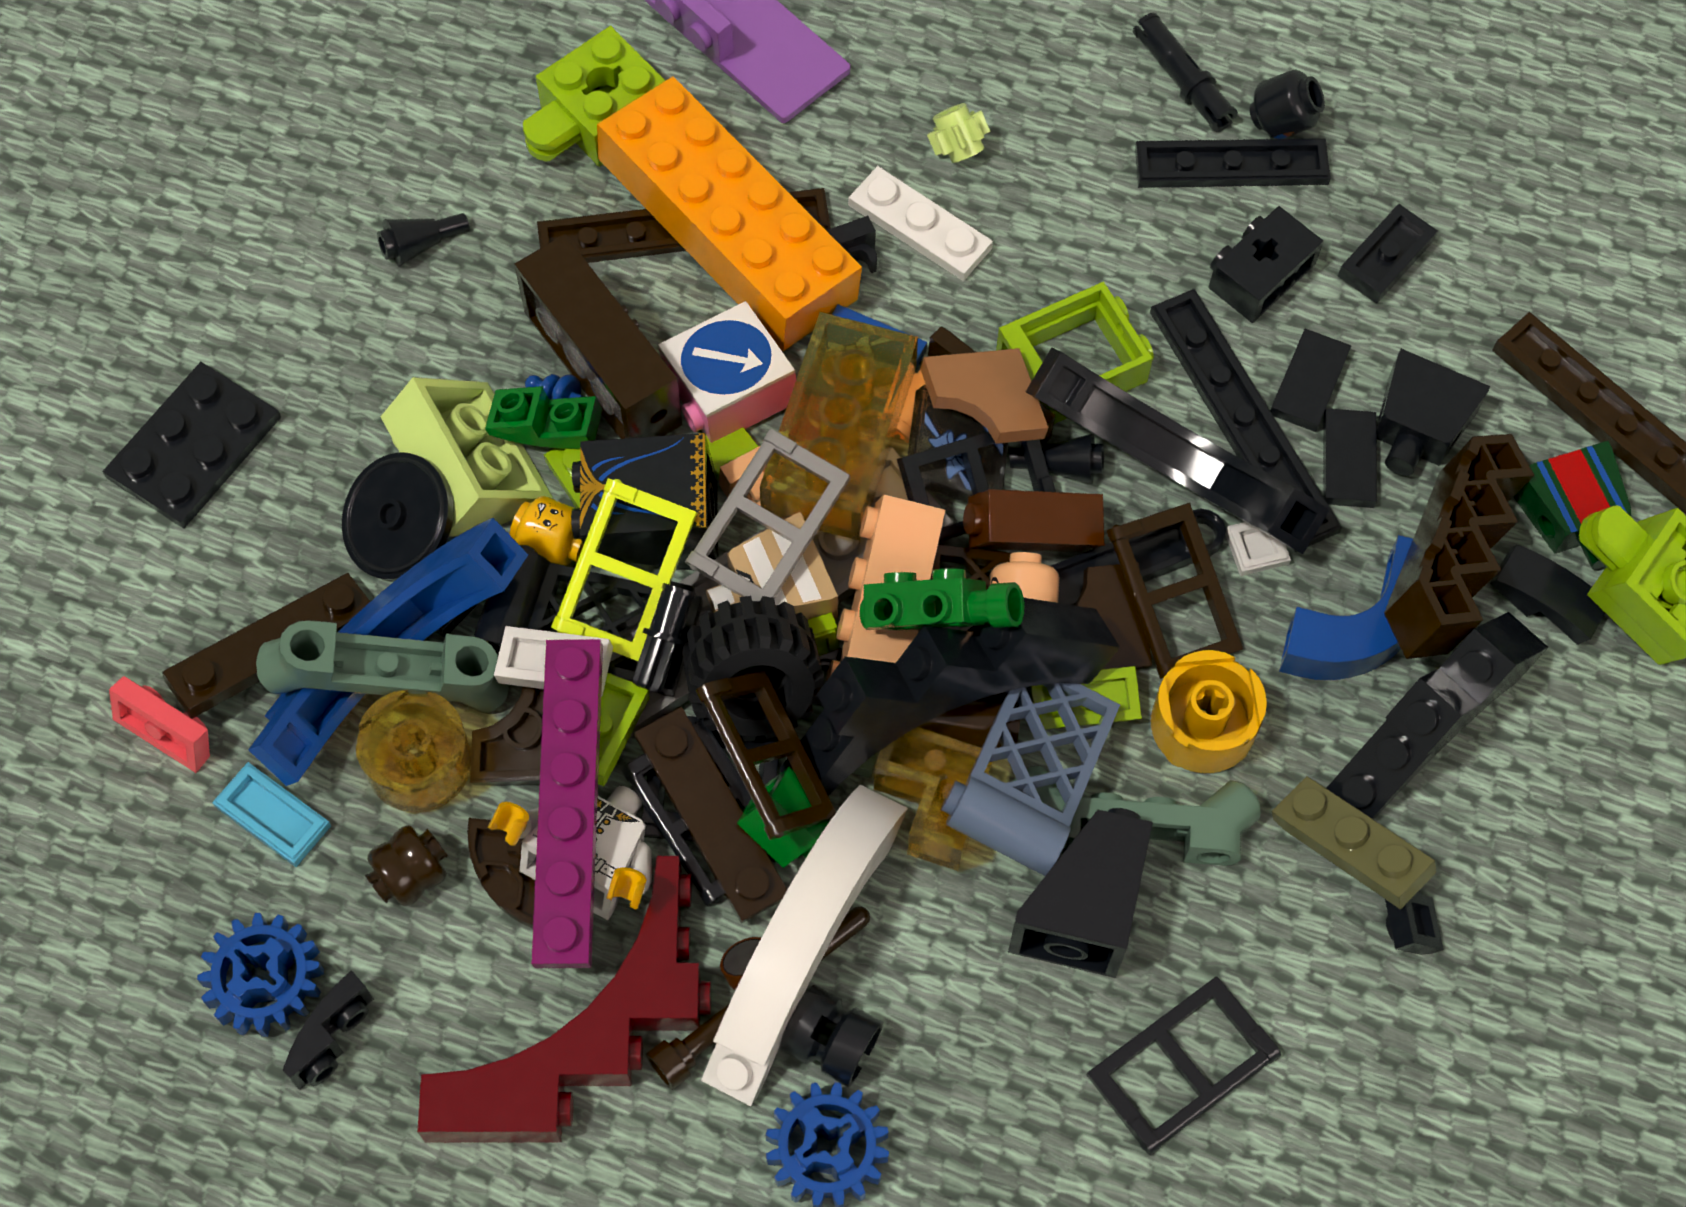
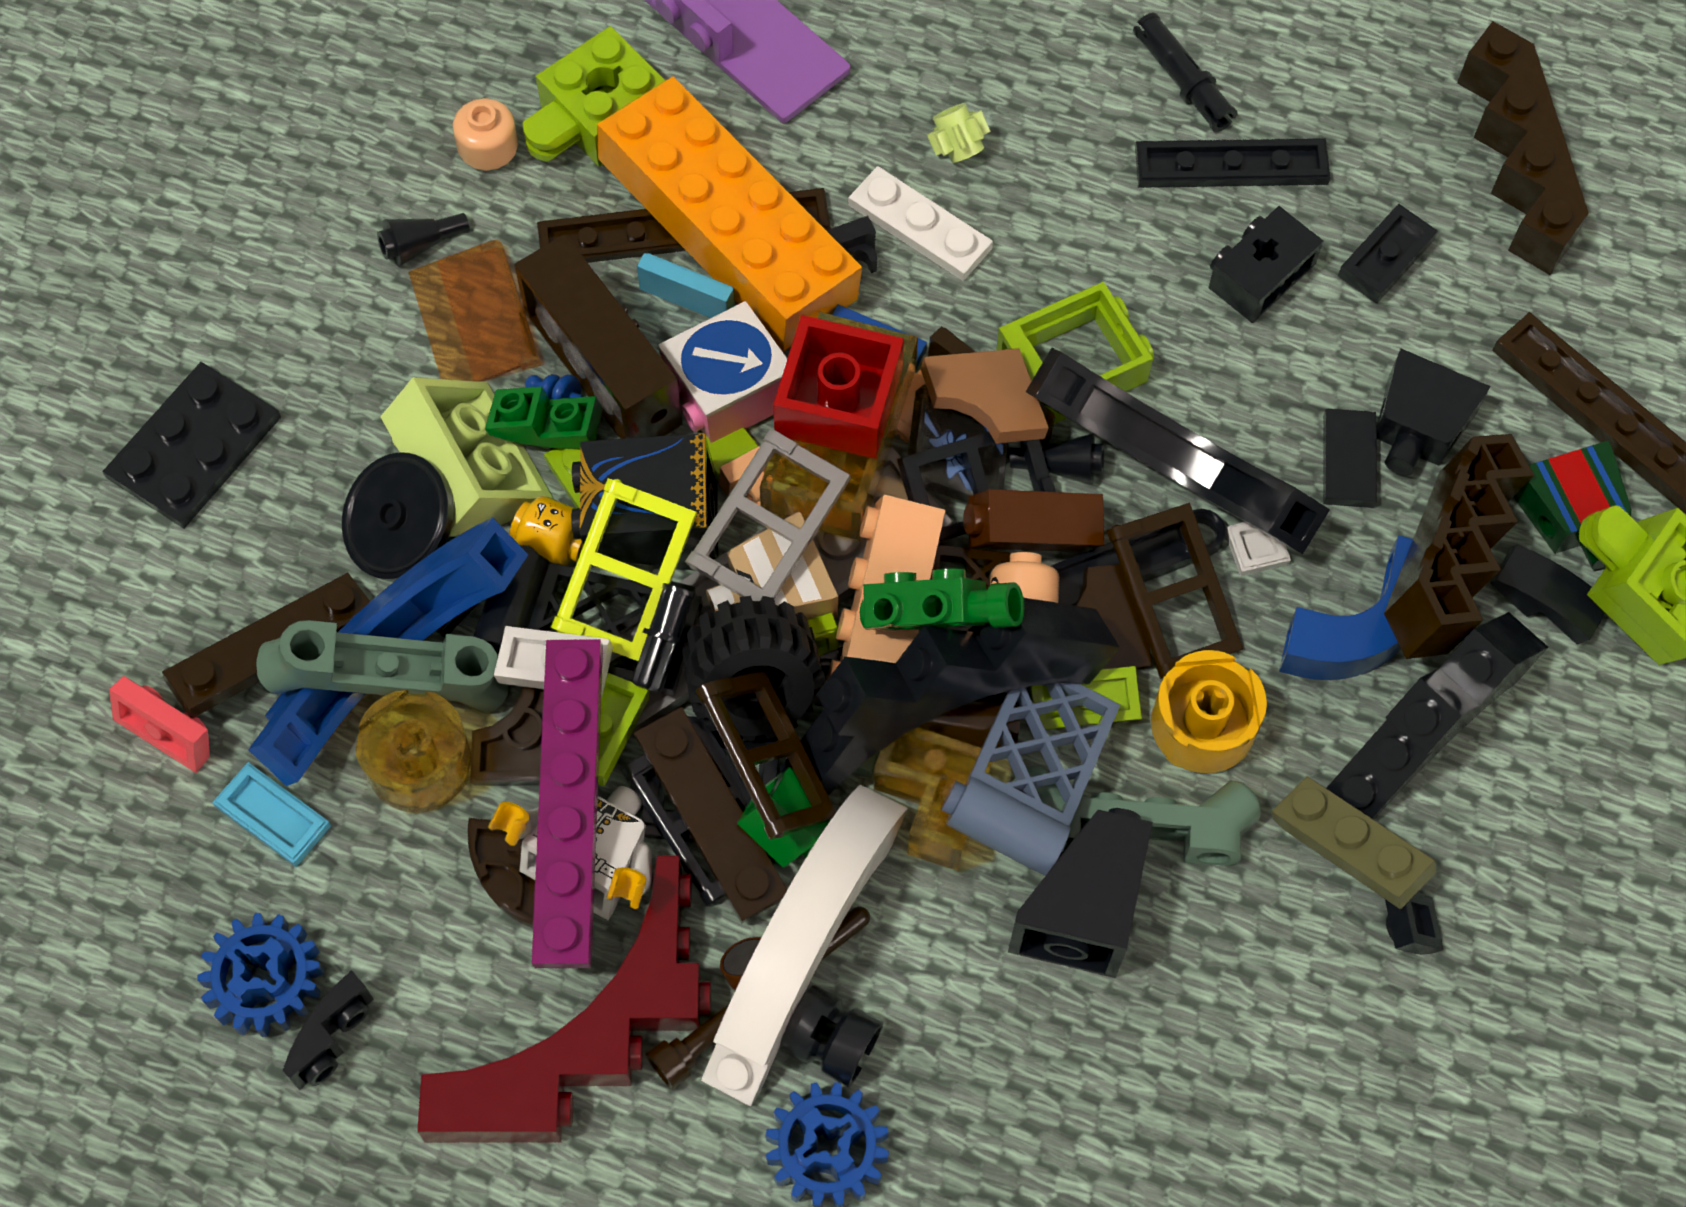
(406, 865): dark brown piece -> none
(474, 315): none -> clear orange piece
(485, 134): none -> light nougat head
(684, 286): none -> medium azure tile
(838, 386): none -> red brick
(1233, 397): black tile -> none
(1256, 1037): black window -> none
(1287, 104): black head -> none
(1310, 380): black tile -> none
(1526, 130): none -> dark brown brick

